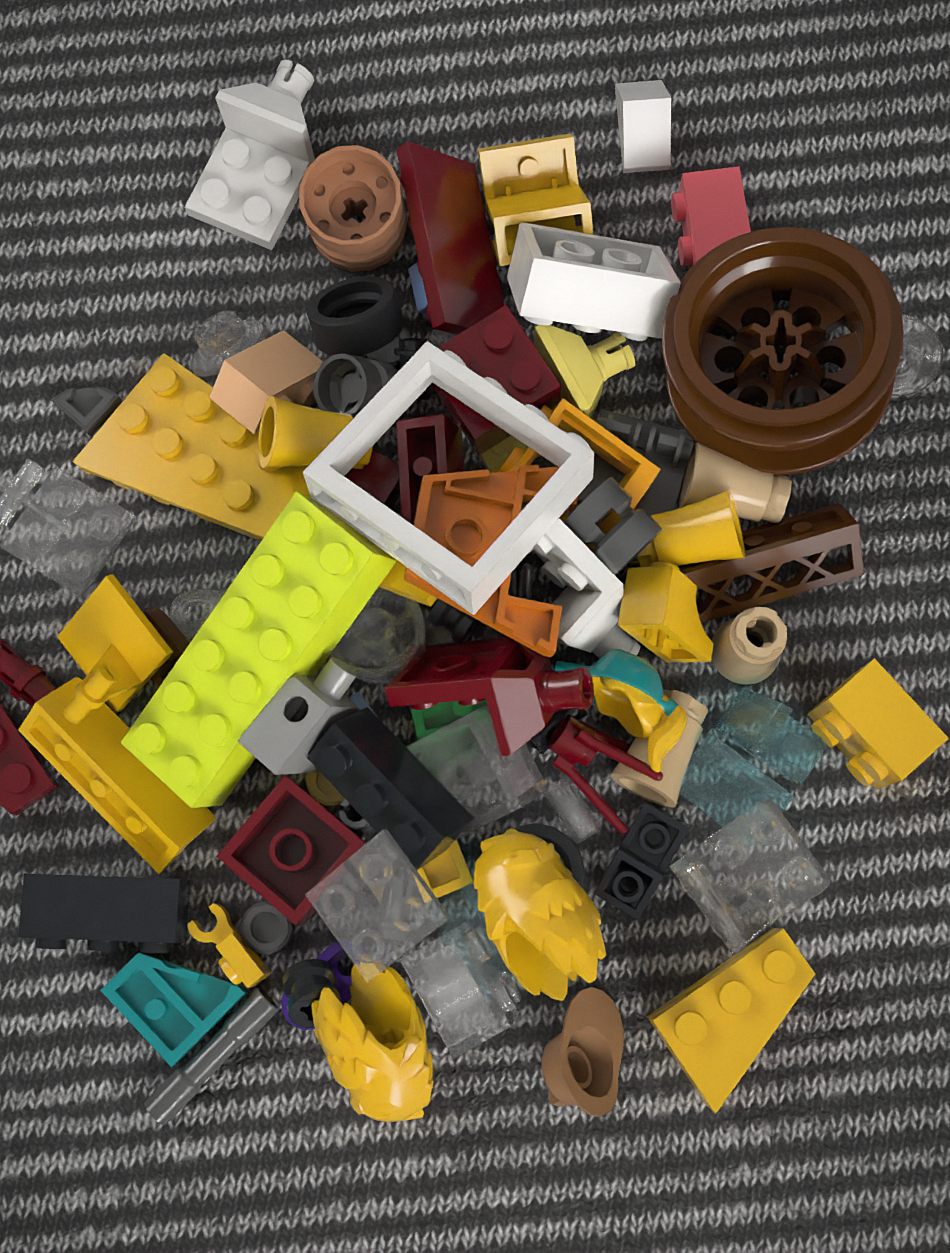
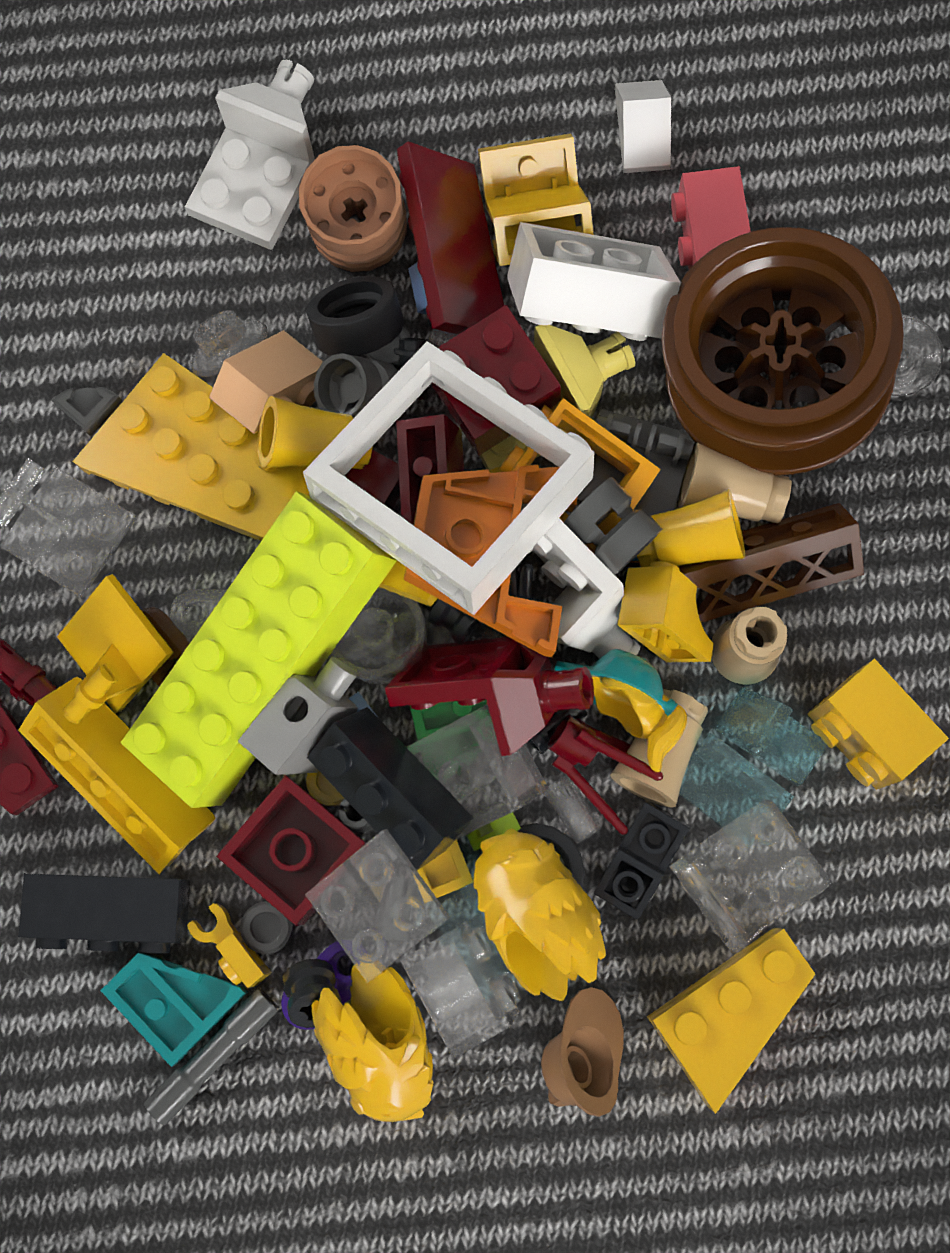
(492, 829): none -> lime tile

